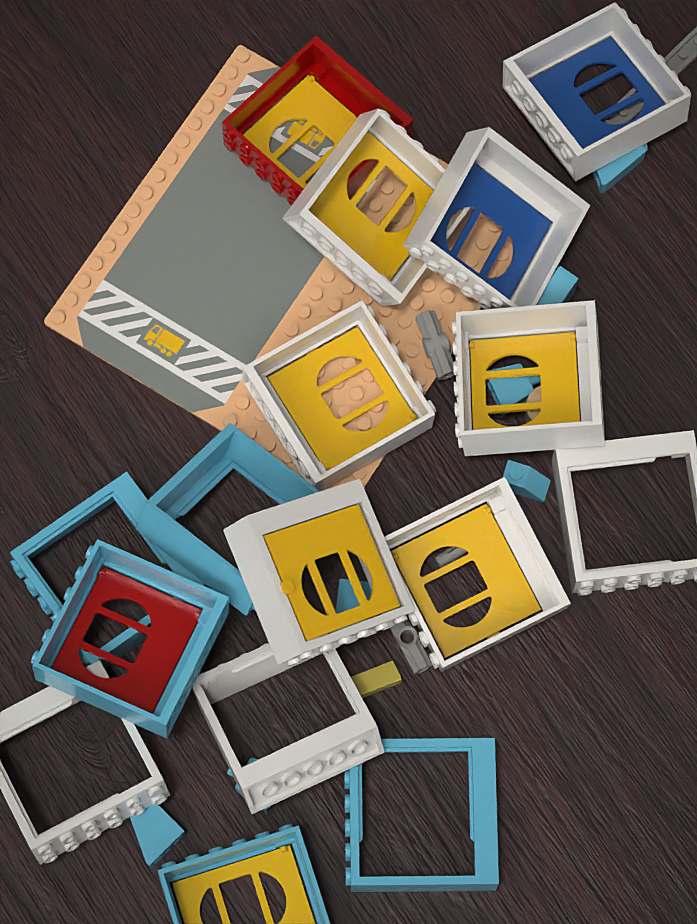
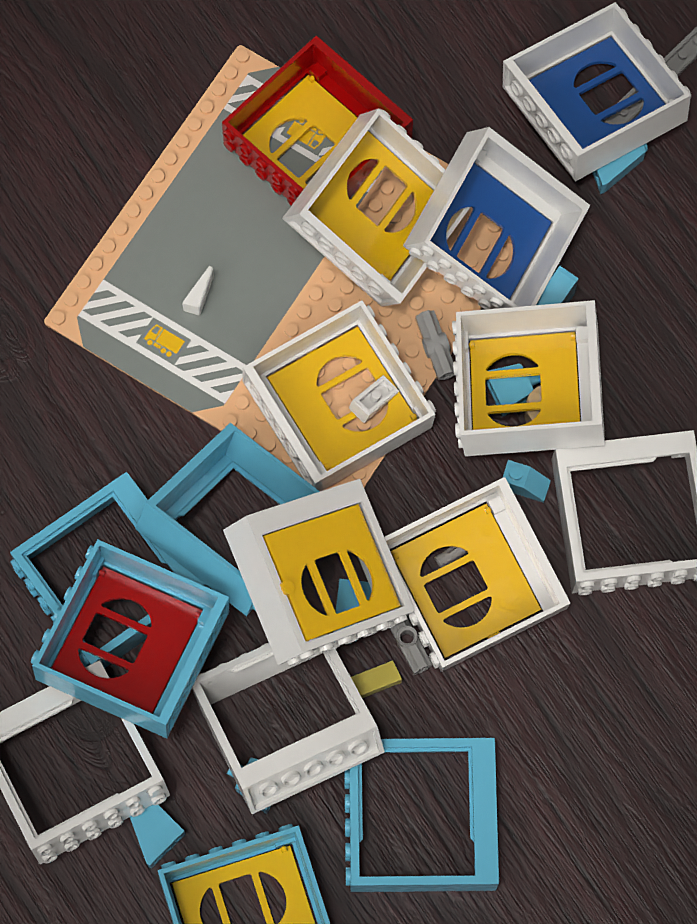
(196, 298): none -> white slope
(373, 399): none -> white slope

